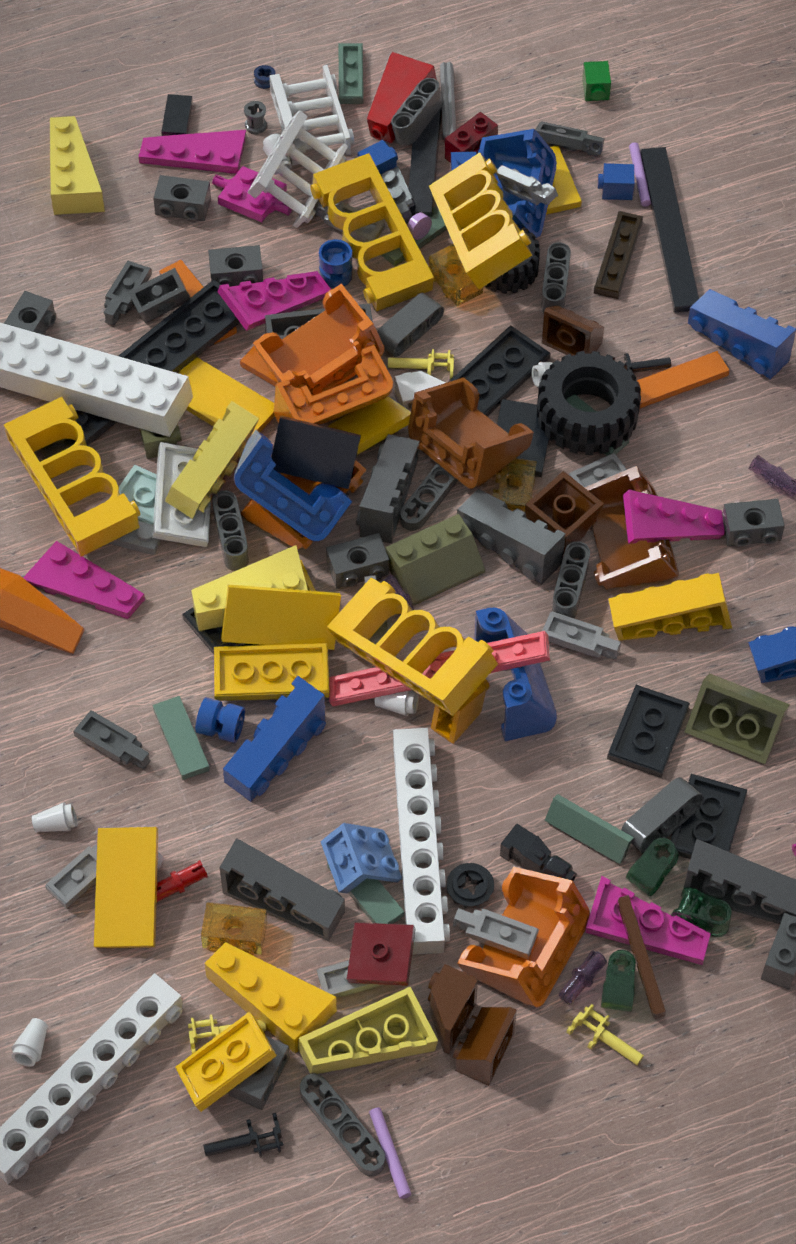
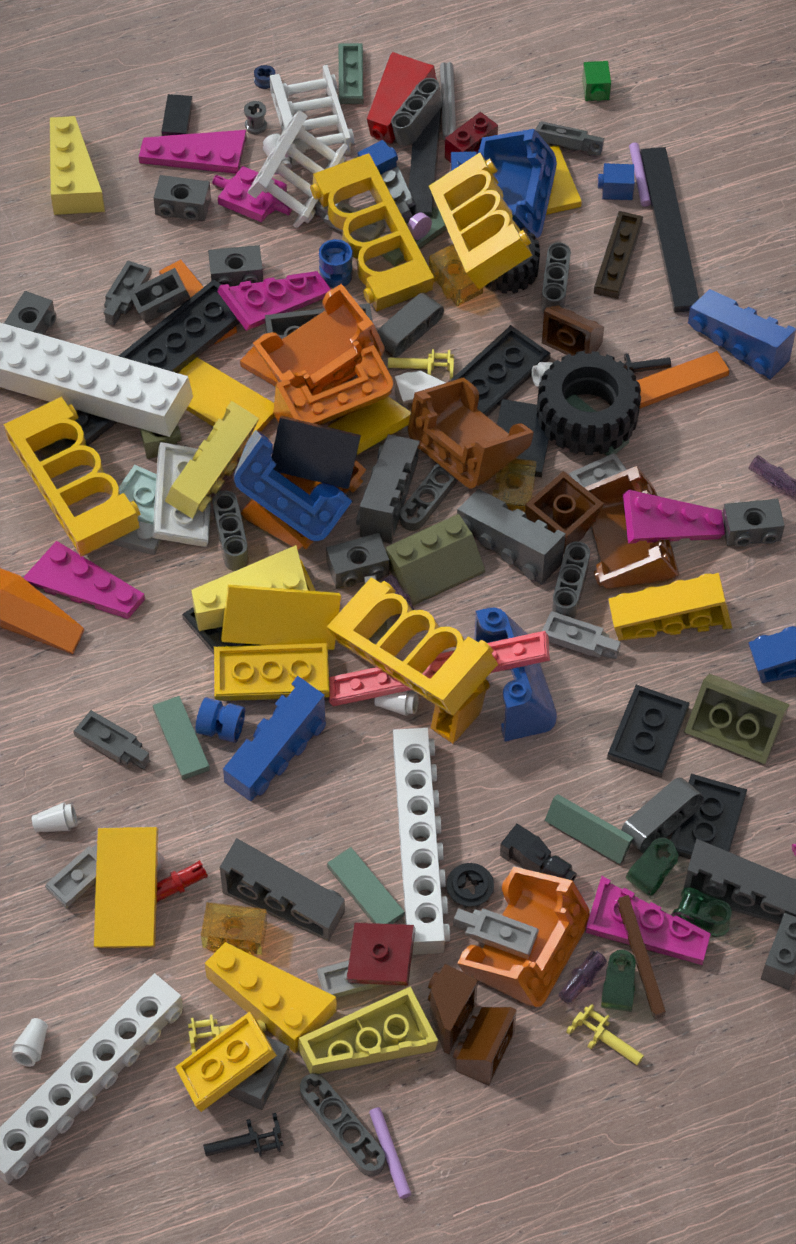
(359, 854): medium blue bracket -> none
(525, 187): light grey hinge -> none

